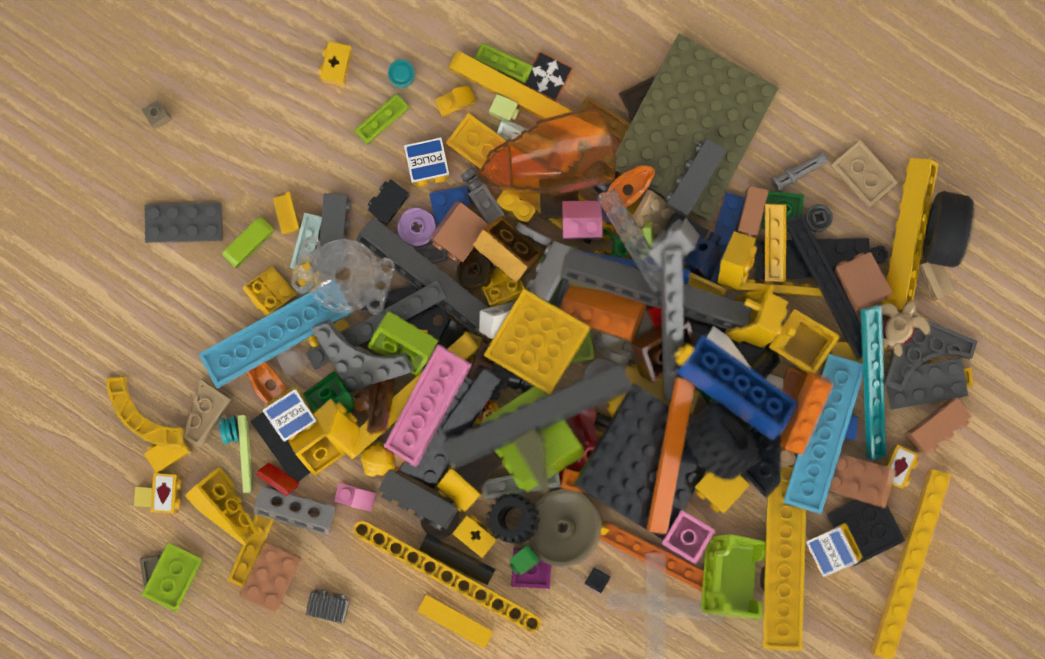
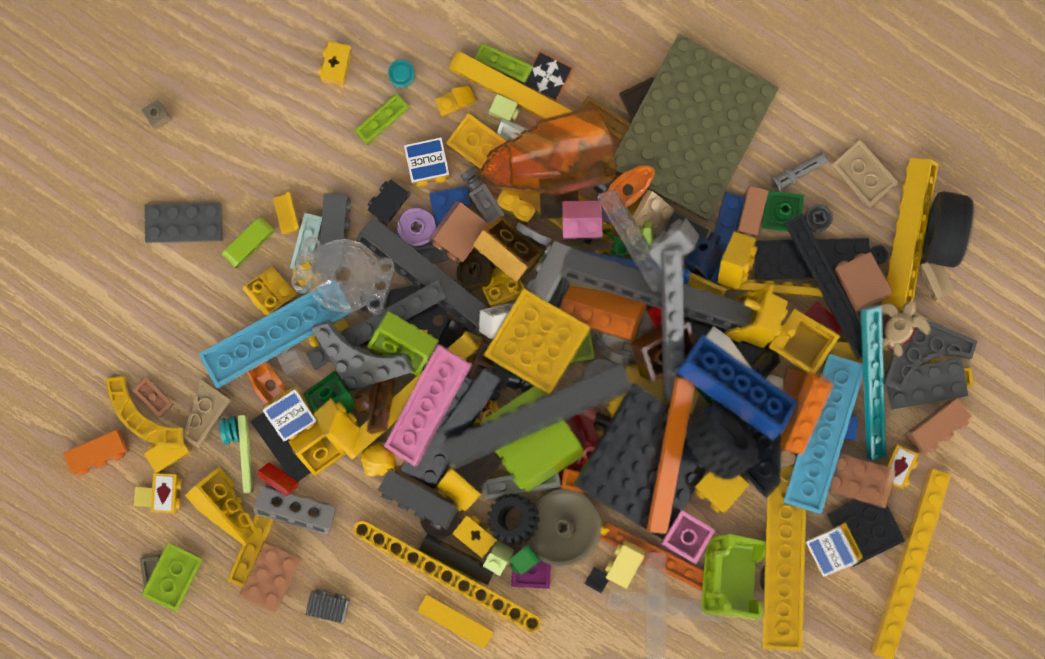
(96, 453): none -> orange brick
(152, 397): none -> nougat plate
(355, 497): bright pink slope -> none
(498, 558): none -> yellowish green brick
(534, 454): olive slope -> none
(625, 564): none -> light yellow brick
(683, 354): yellow plate -> none
(695, 178): dark grey brick -> none
(775, 242): yellow plate -> none
(823, 317): none -> red plate

